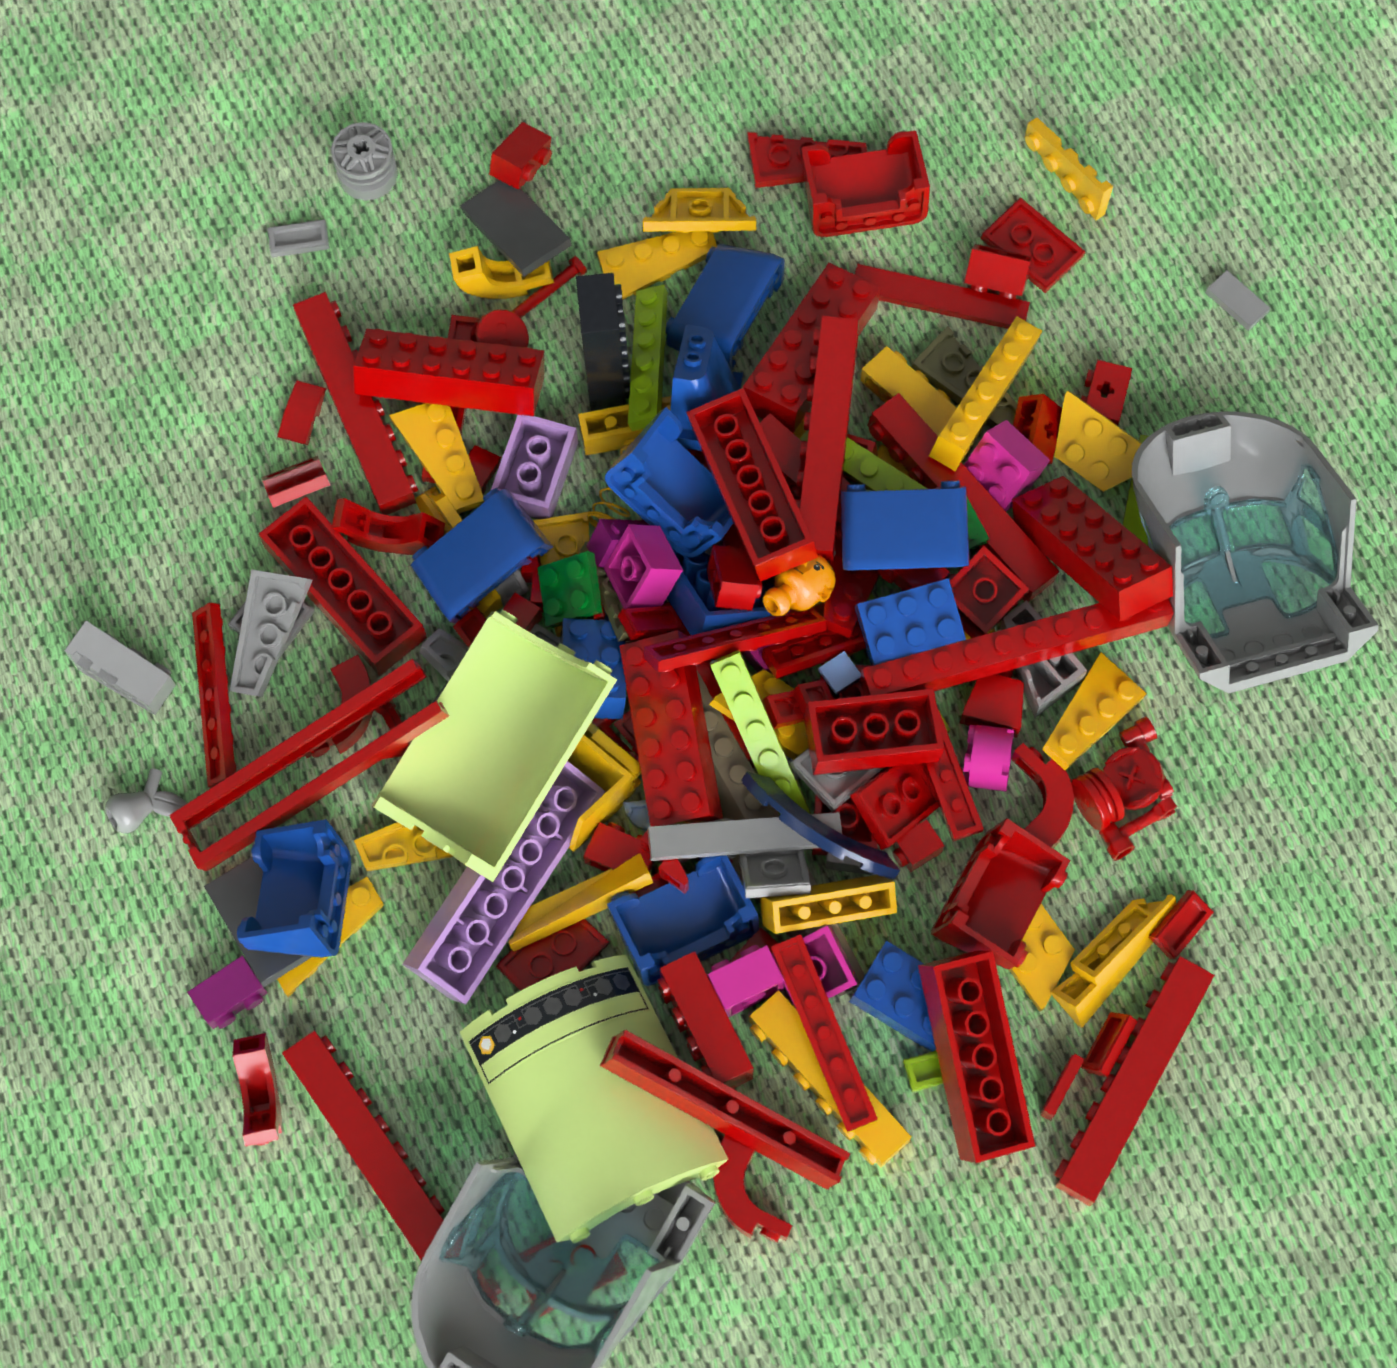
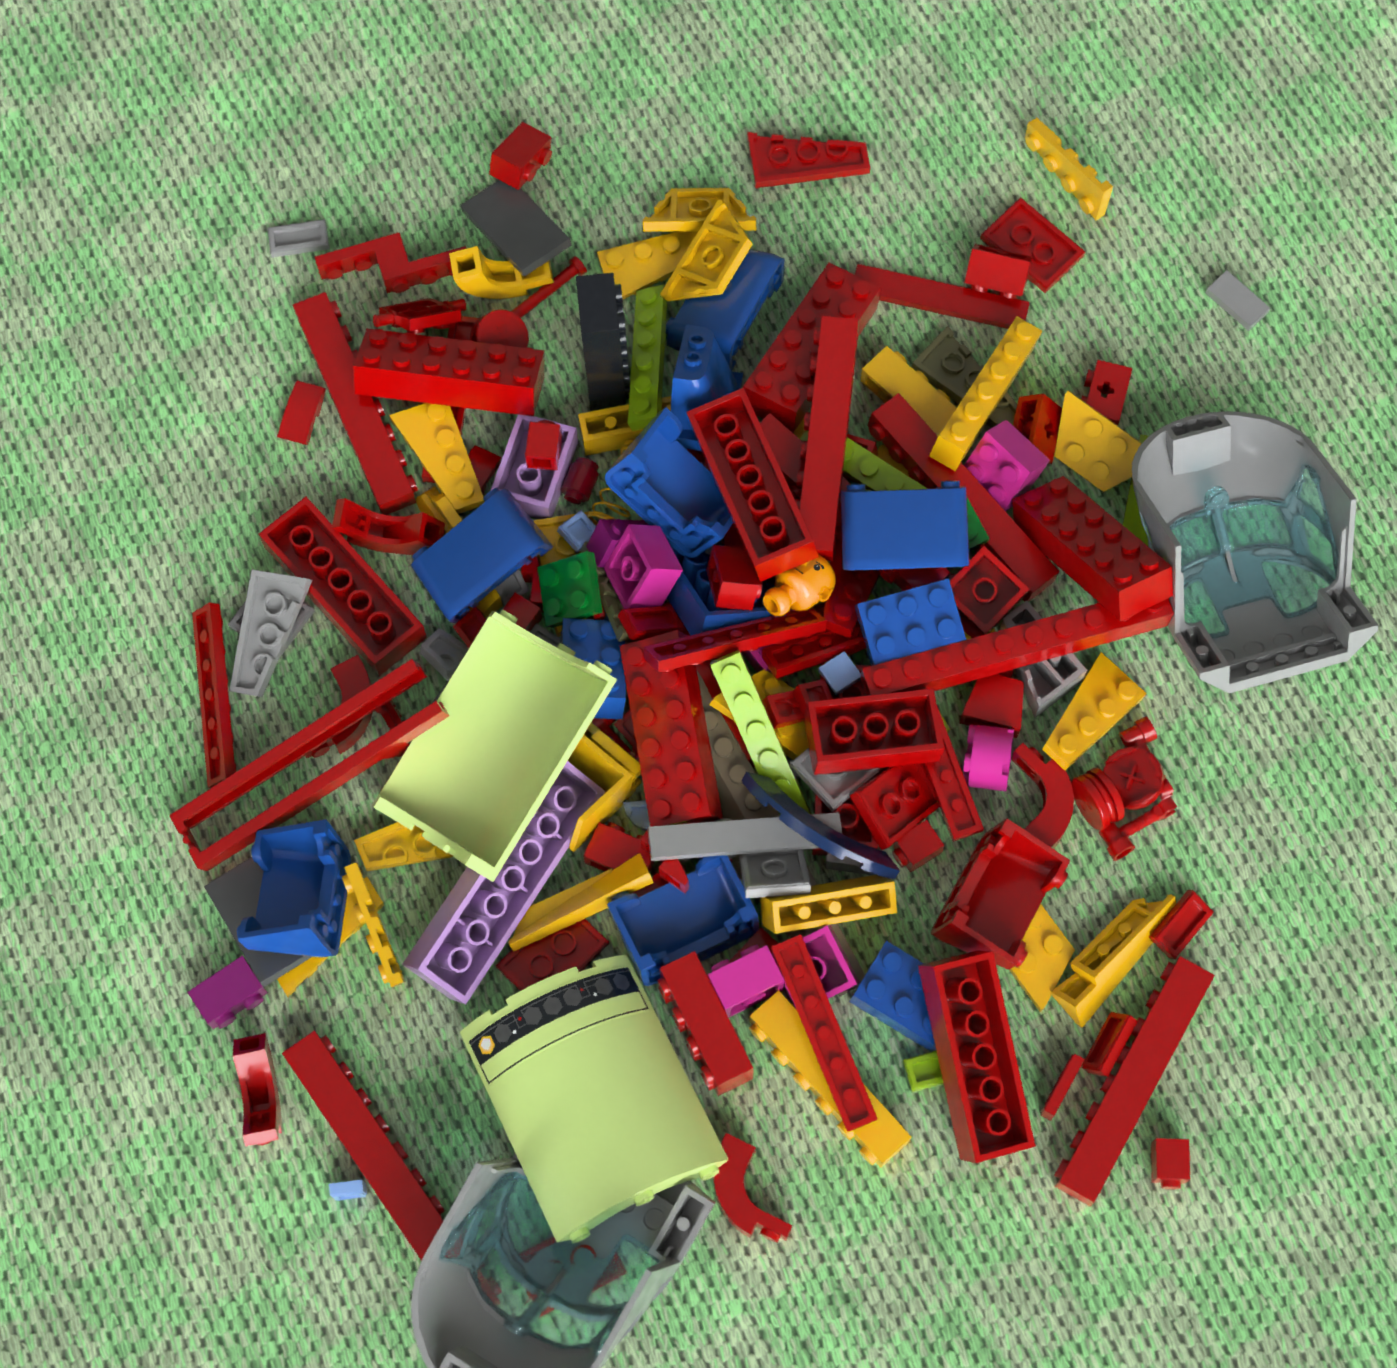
(120, 668): light grey wedge -> none
(129, 809): light grey piece -> none
(295, 481): slope -> none
(348, 1190): none -> light blue tile
(364, 161): light grey wheel -> none
(367, 913): none -> yellow wing
(392, 260): none -> red bracket
(420, 314): none -> red plate
(543, 445): none -> red brick
(577, 530): none -> light blue tile
(580, 481): none -> dark red brick
(709, 258): none -> yellow wing
(724, 1109): red tile -> none
(866, 188): red windscreen -> none
(1170, 1162): none -> red brick

